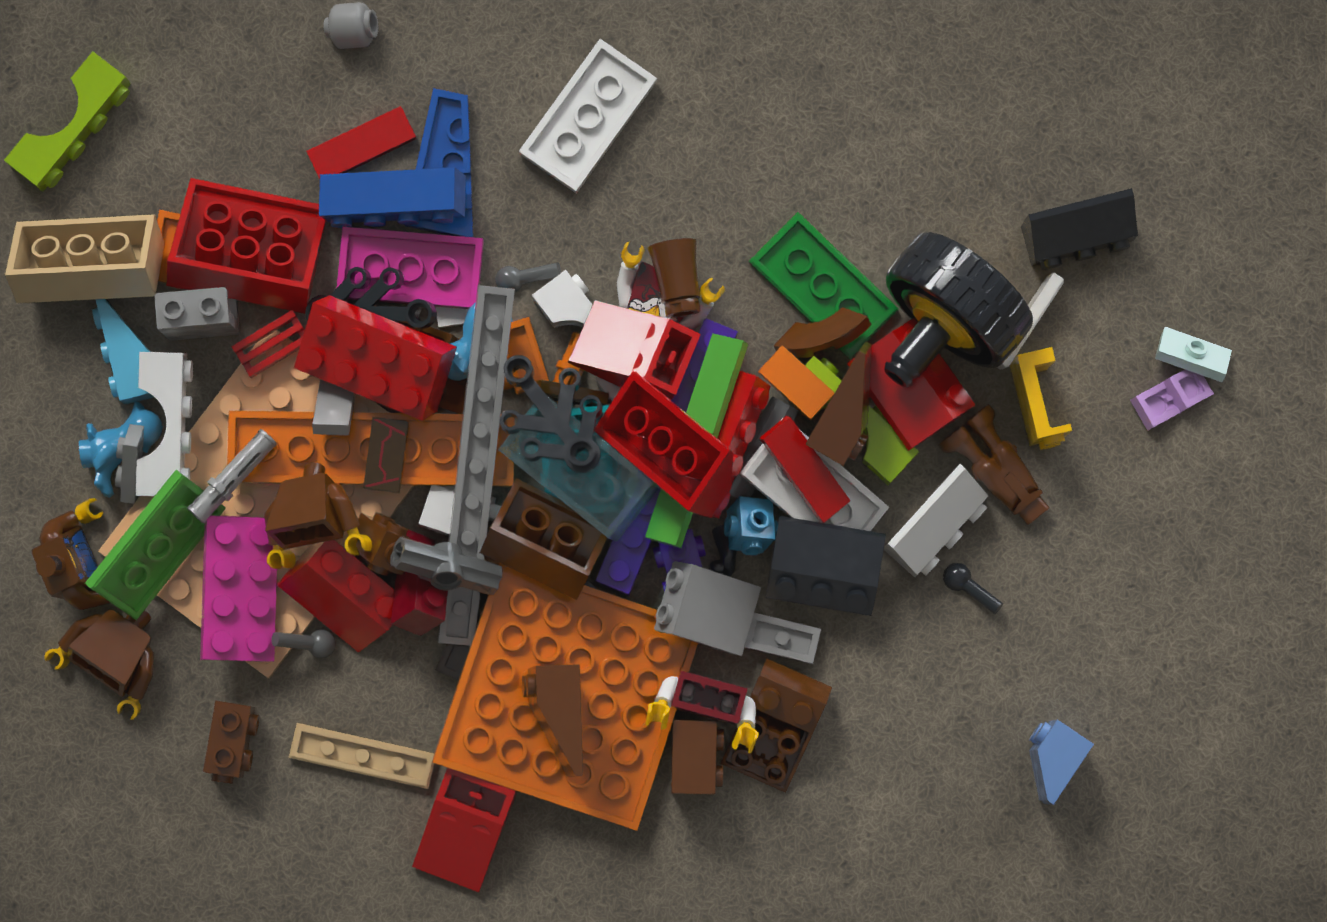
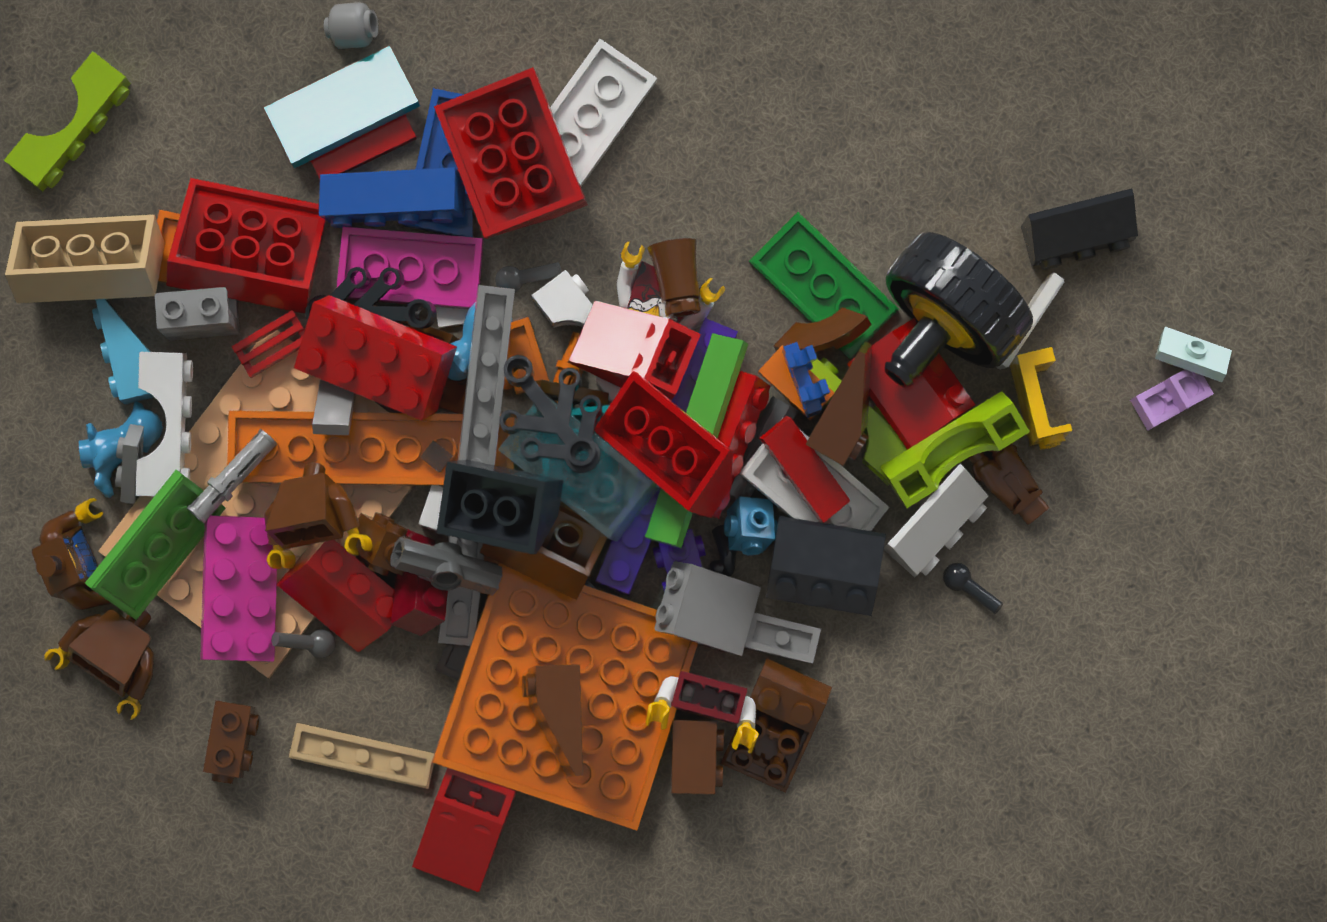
(342, 107): none -> tile
(386, 455): dark brown tile -> none
(436, 456): none -> clear smoke window
(498, 505): none -> black slope
(510, 154): none -> red slope
(799, 363): none -> blue plate
(982, 429): none -> lime arch
(1056, 758): medium blue slope -> none

